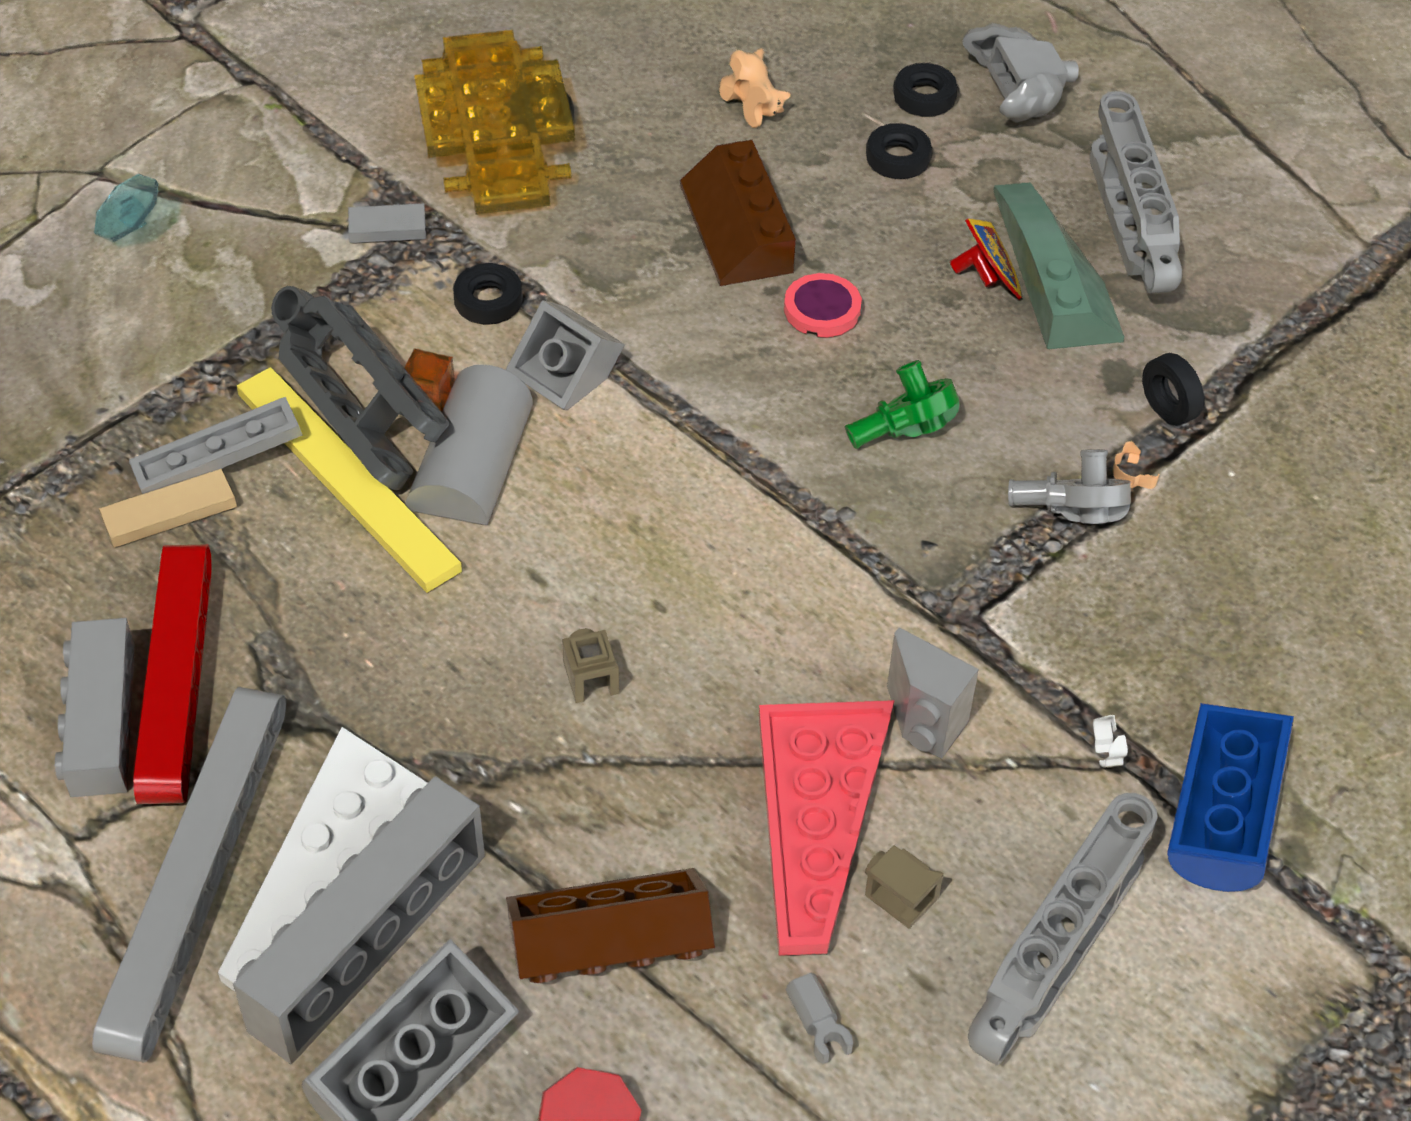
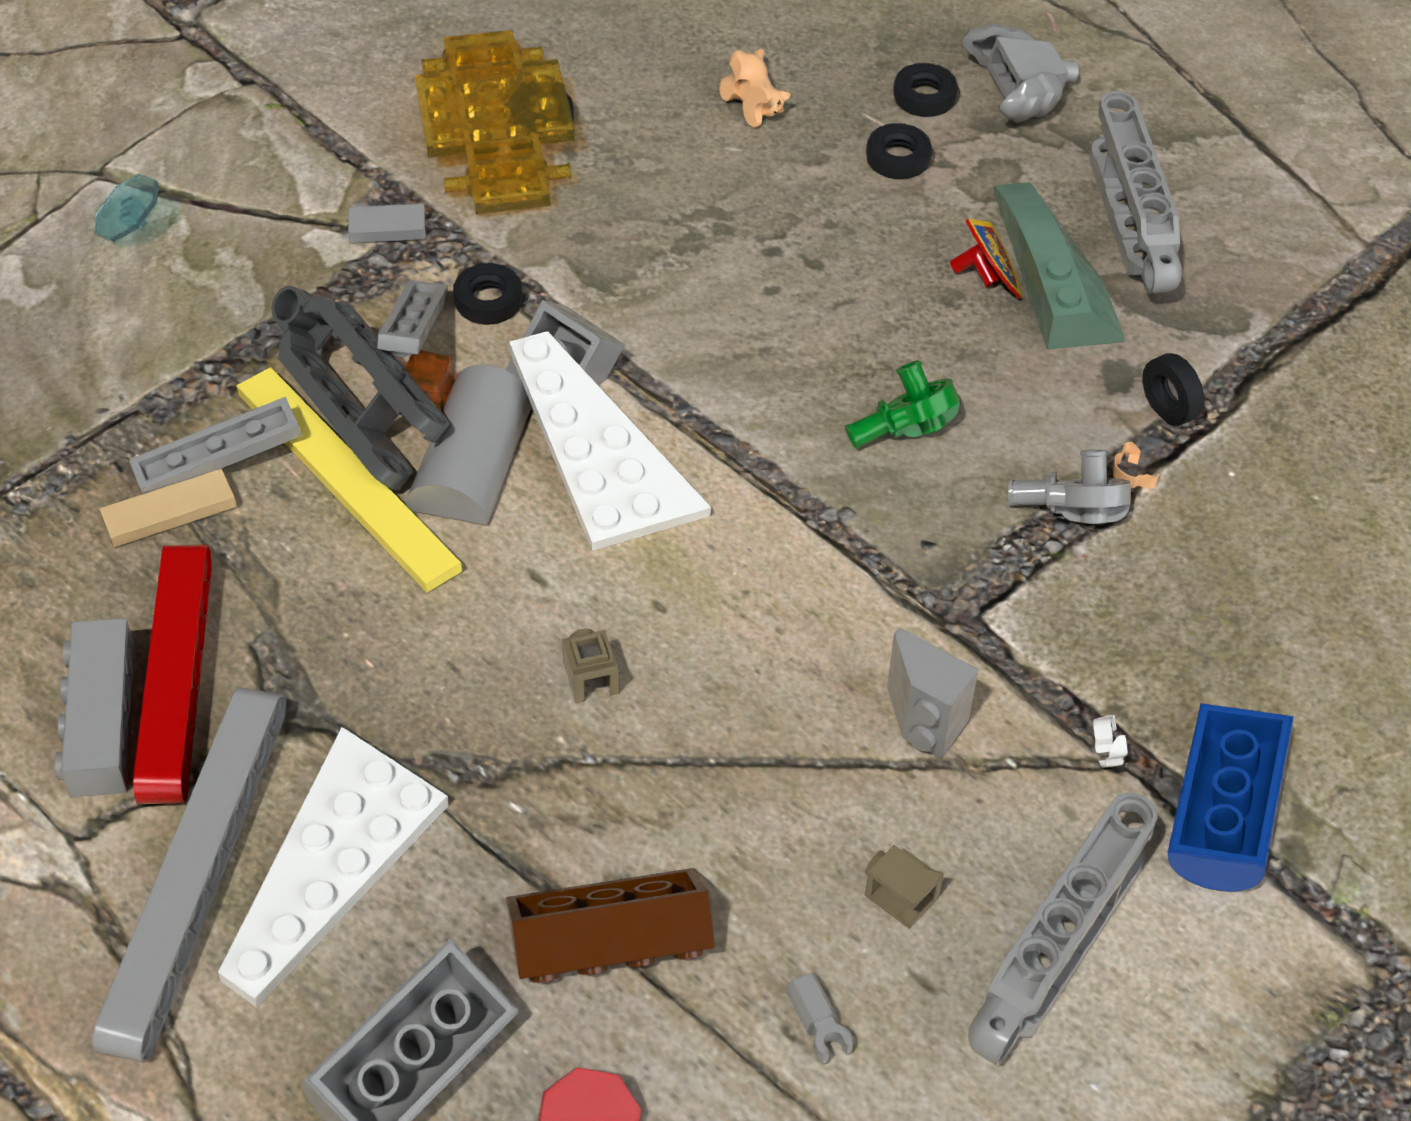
(360, 919): light grey brick -> none
(412, 318): none -> light grey plate
(605, 461): none -> white wing
(739, 215): reddish brown slope -> none
(816, 794): coral wing -> none
(822, 304): tile -> none

